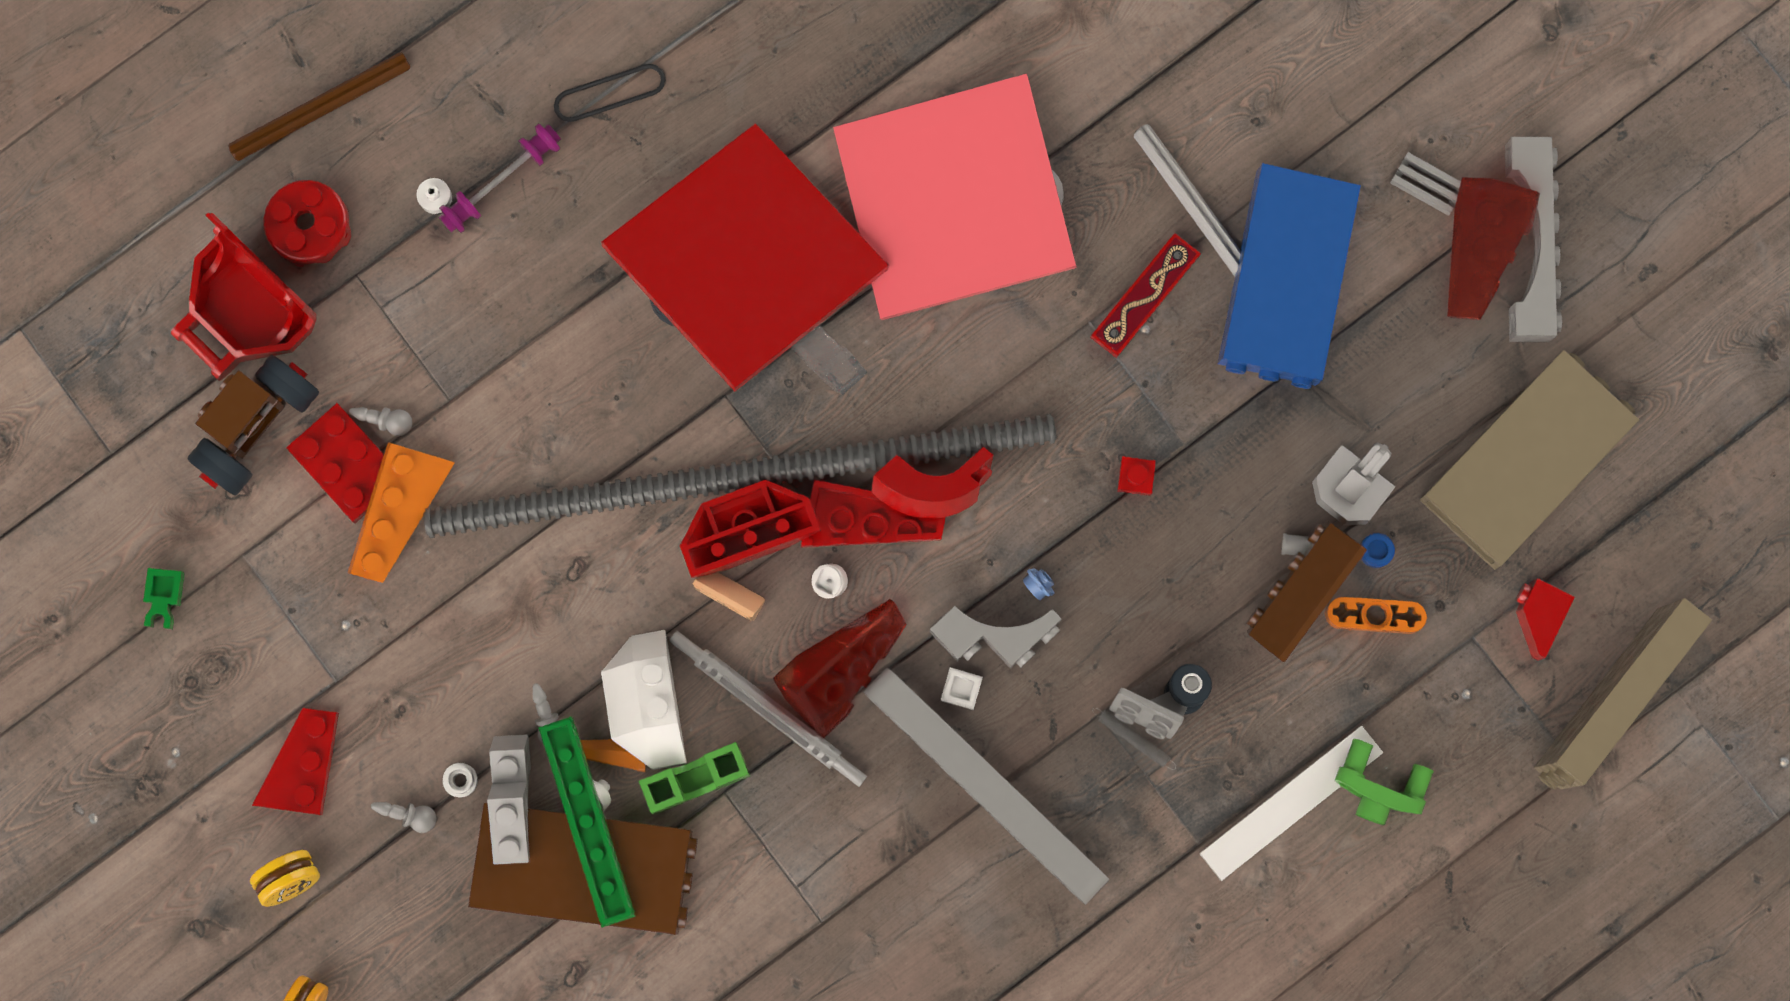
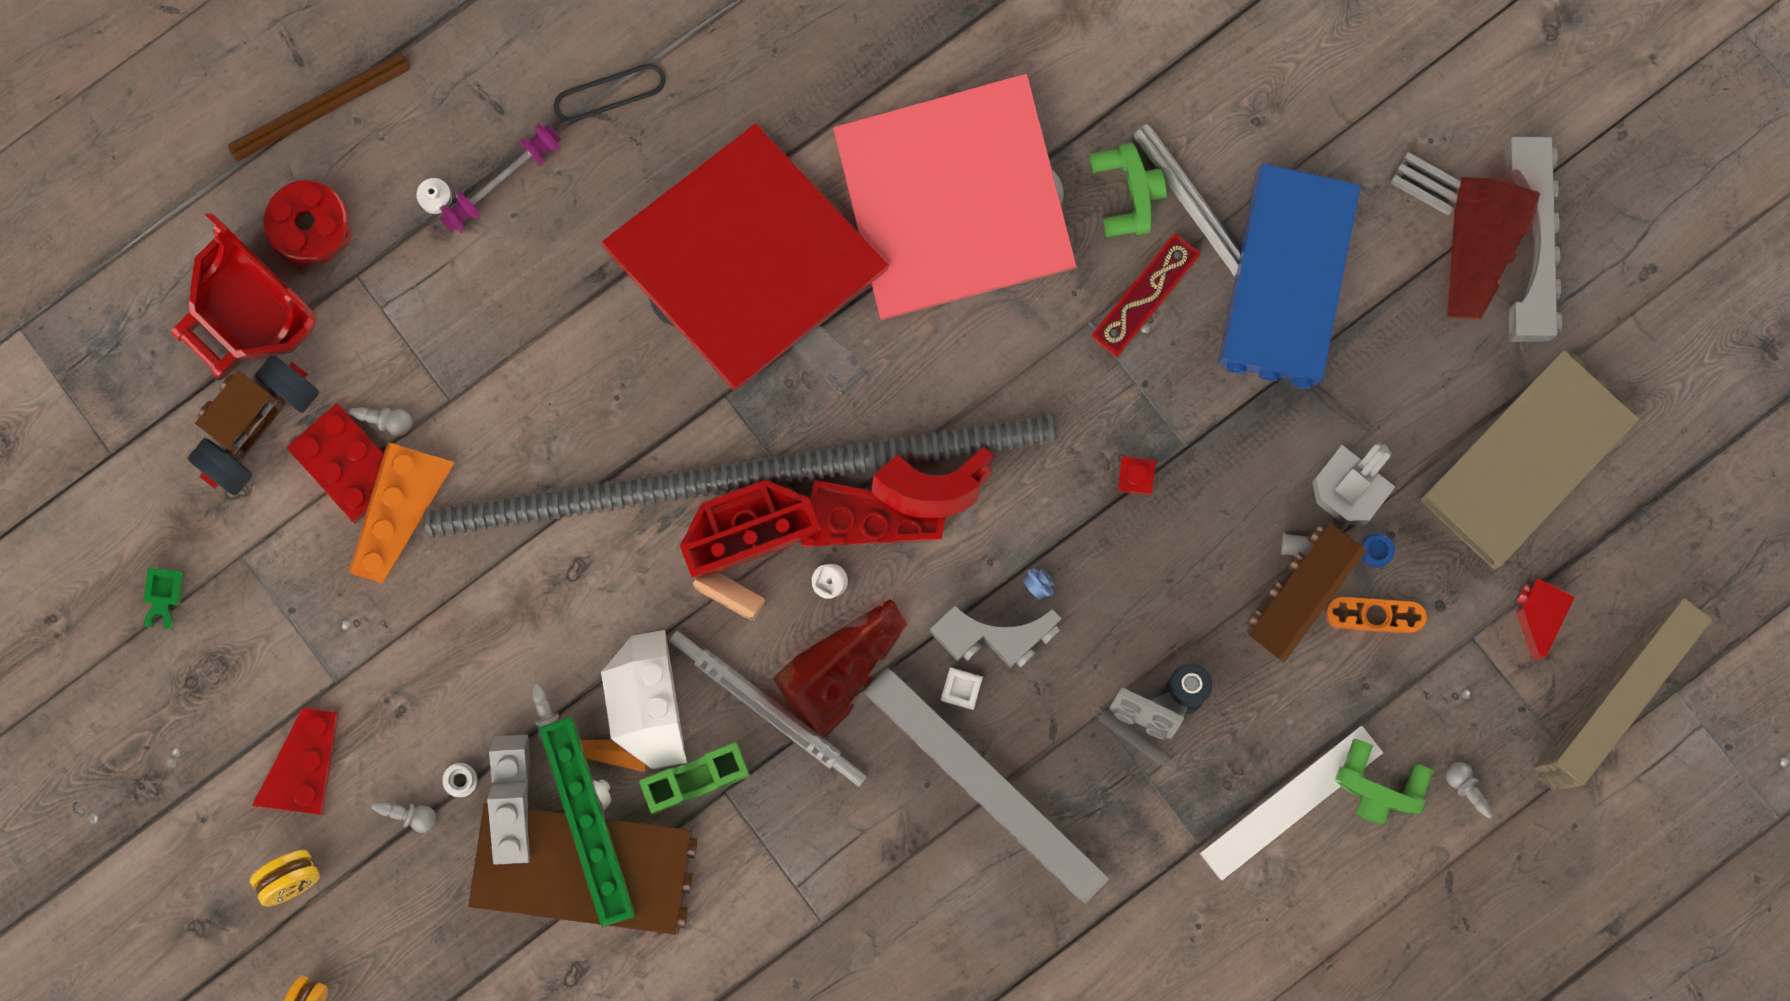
(1142, 187): none -> bright green connector
(1460, 776): none -> light grey bar

